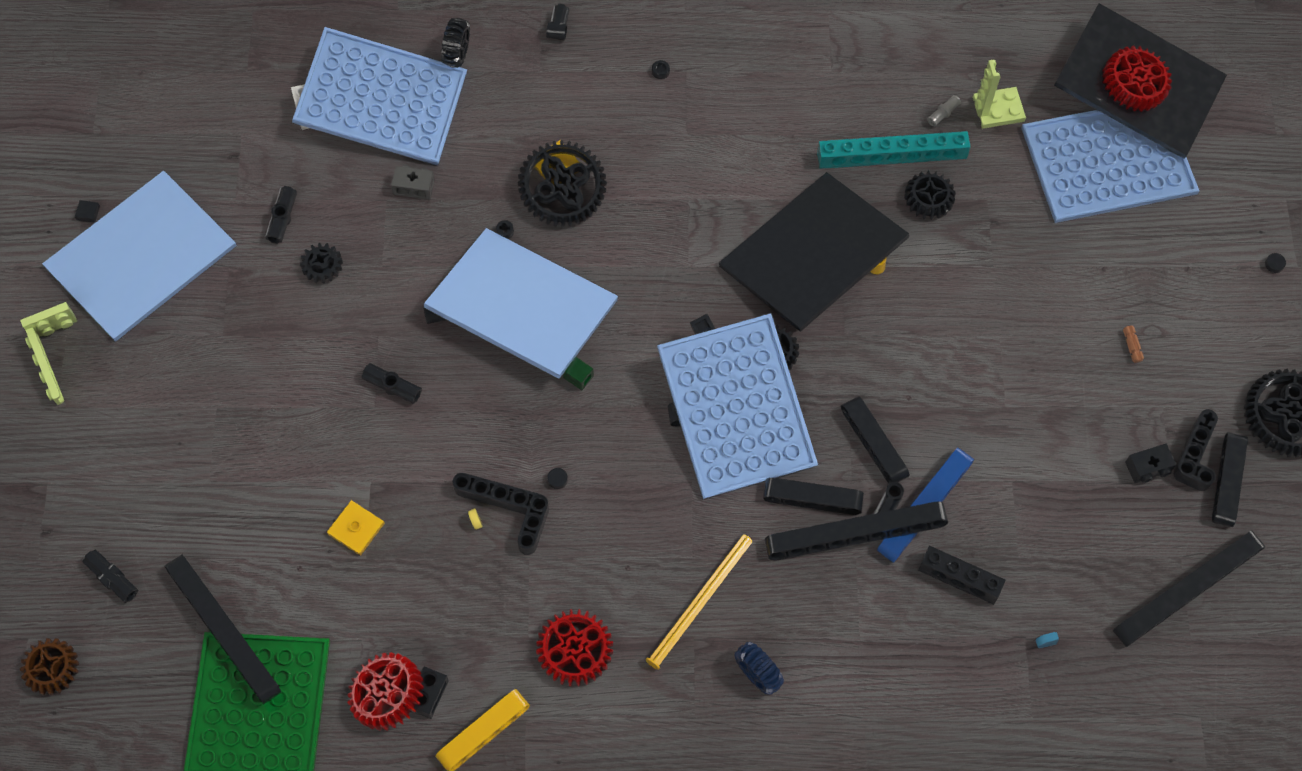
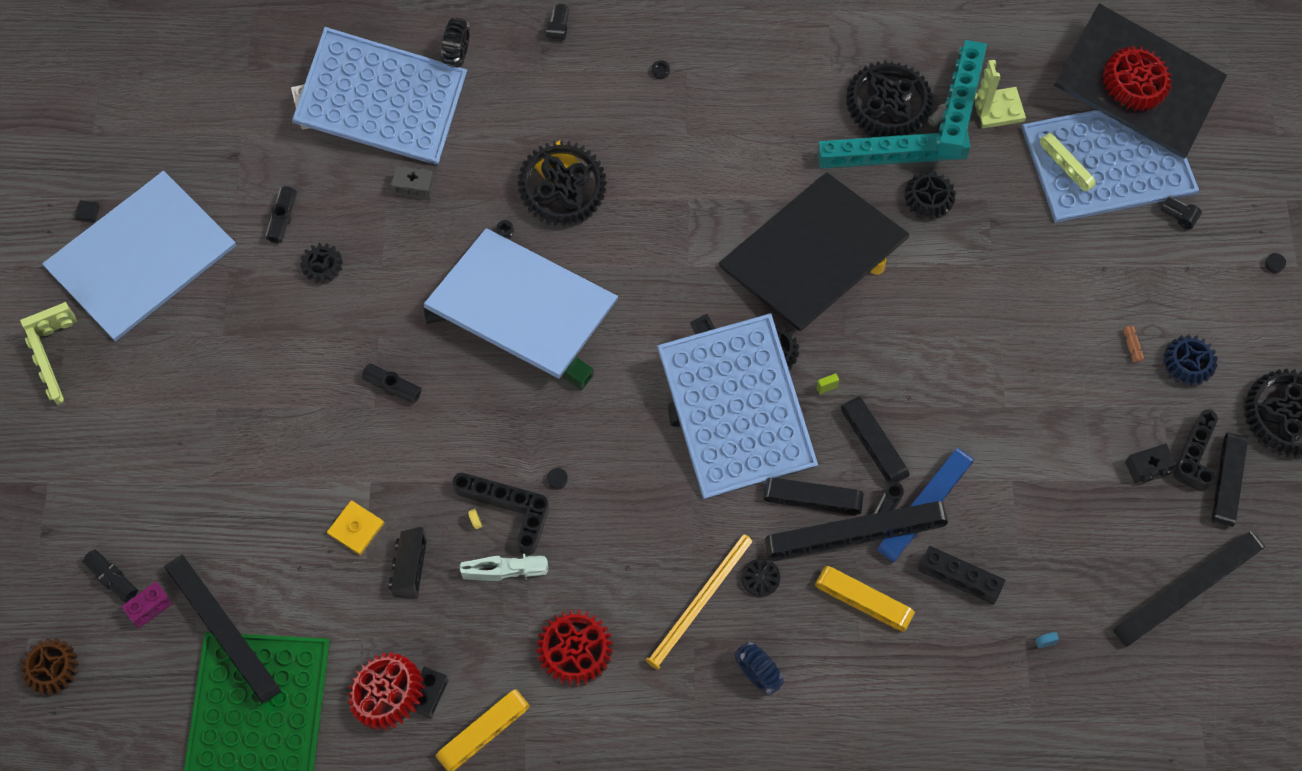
(147, 605): none -> magenta brick
(408, 563): none -> black slope
(503, 568): none -> light aqua arm
(761, 577): none -> black wheel
(828, 383): none -> lime tile
(864, 598): none -> yellow beam
(889, 99): none -> black gear
(962, 99): none -> teal brick
(1067, 162): none -> yellowish green beam
(1185, 214): none -> black piece
(1191, 350): none -> dark blue gear

